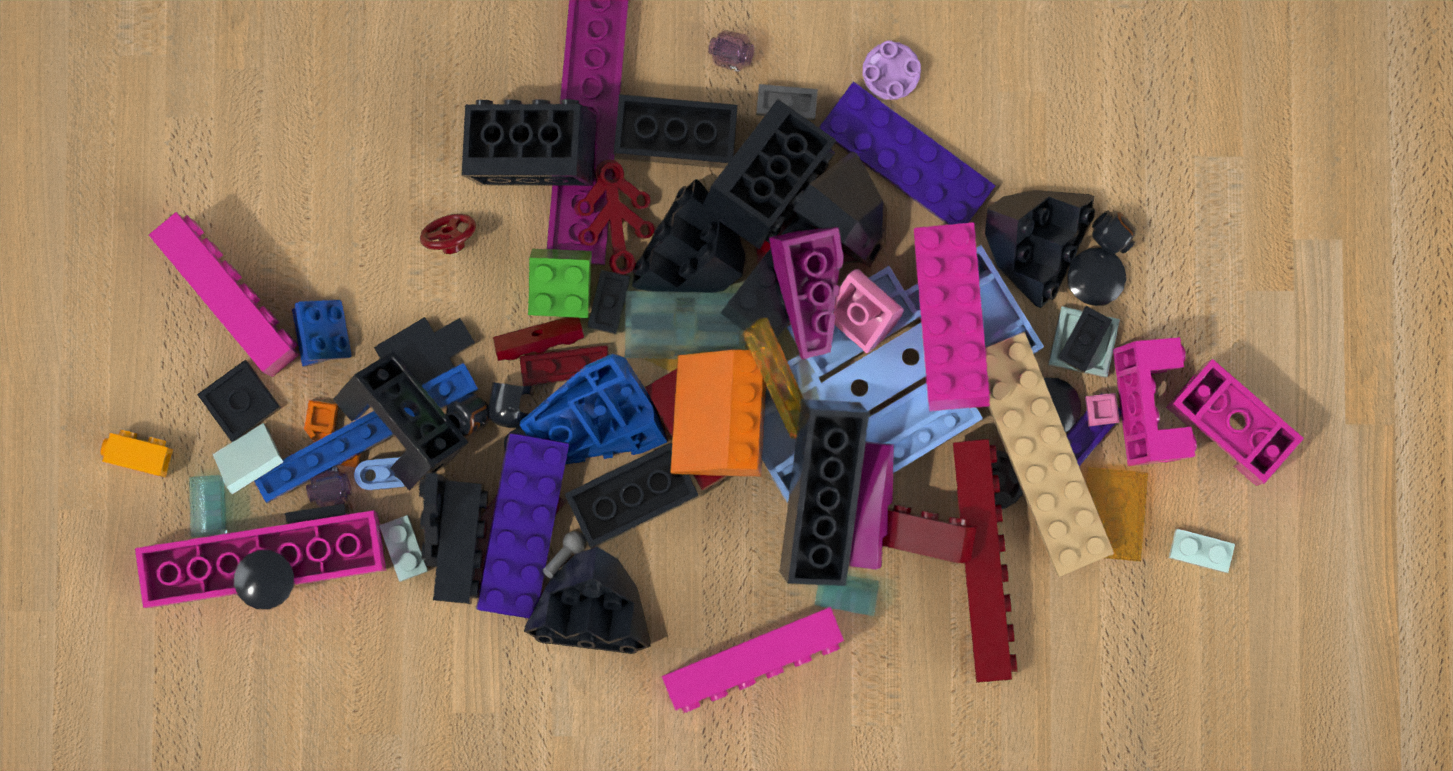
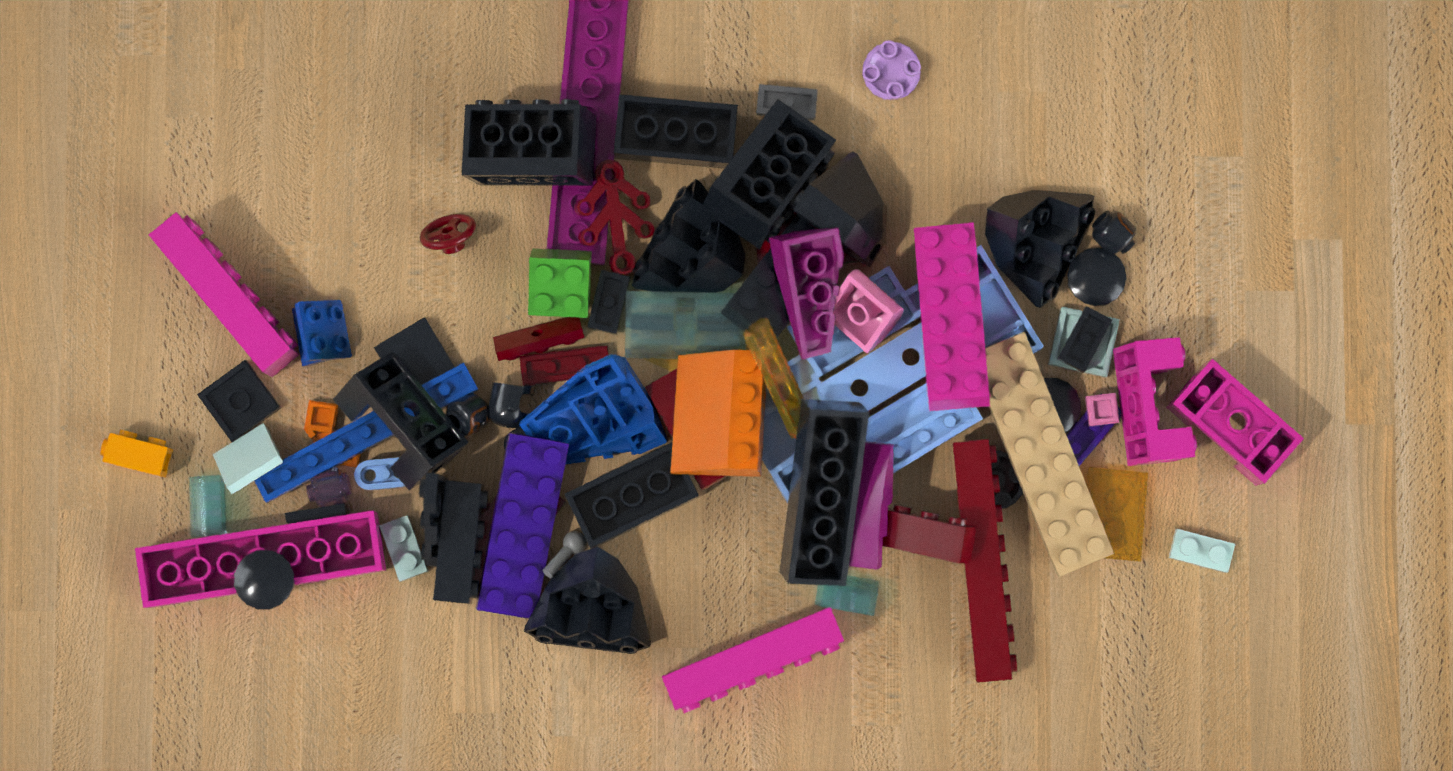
(455, 338): black tile -> none
(731, 50): head -> none
(906, 157): dark purple plate -> none

